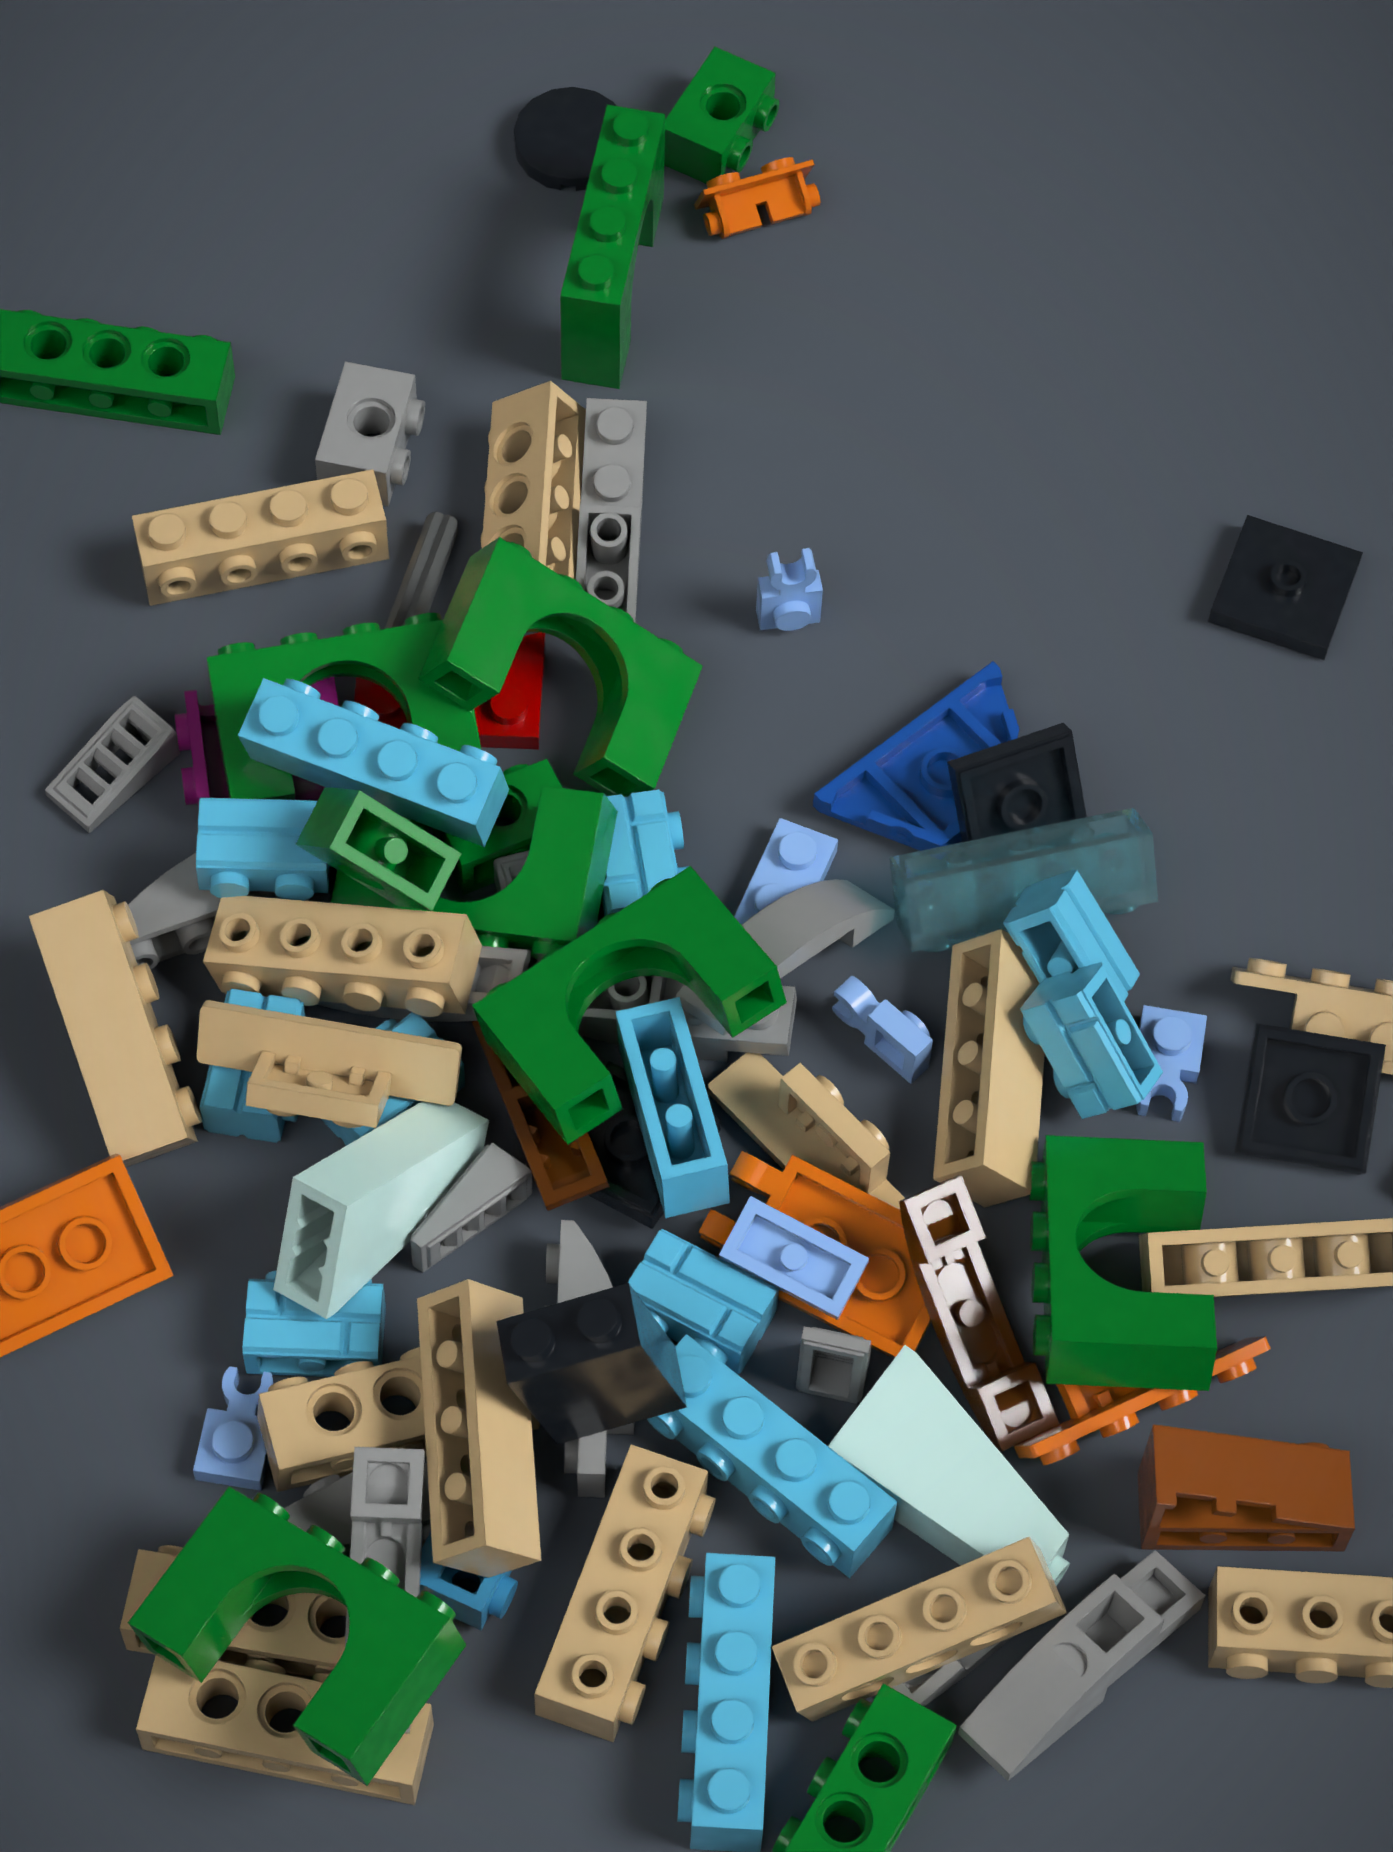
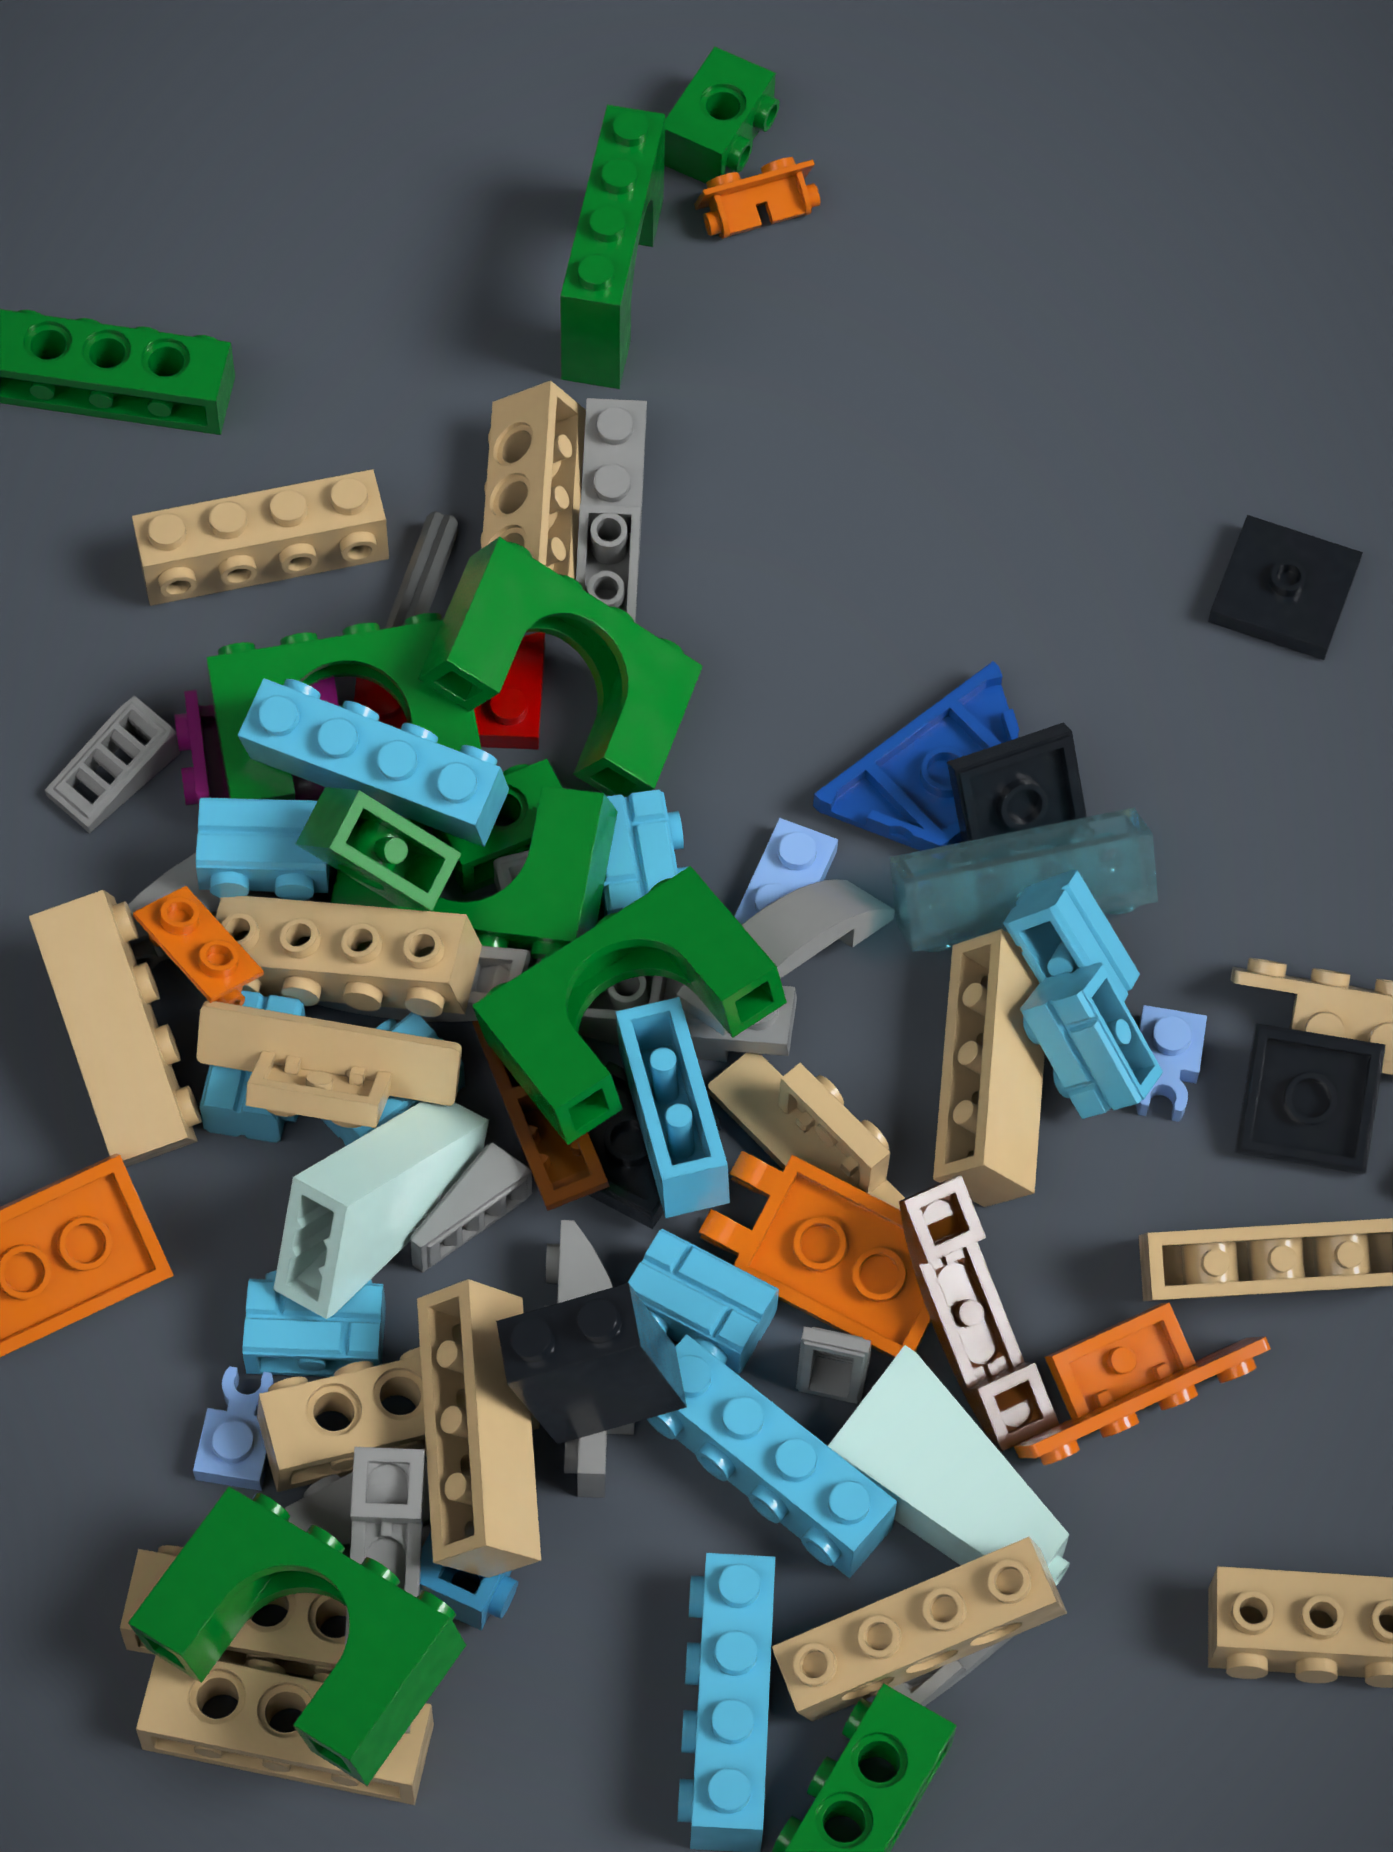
(199, 946): none -> orange hinge
(371, 403): light grey brick -> none
(560, 136): black tile -> none
(622, 1594): tan brick -> none
(789, 594): light blue plate -> none
(794, 1258): light blue plate -> none
(891, 1034): light blue plate -> none
(1077, 1663): light grey slope -> none
(1090, 1326): green arch -> none
(1242, 1493): dark orange wedge -> none

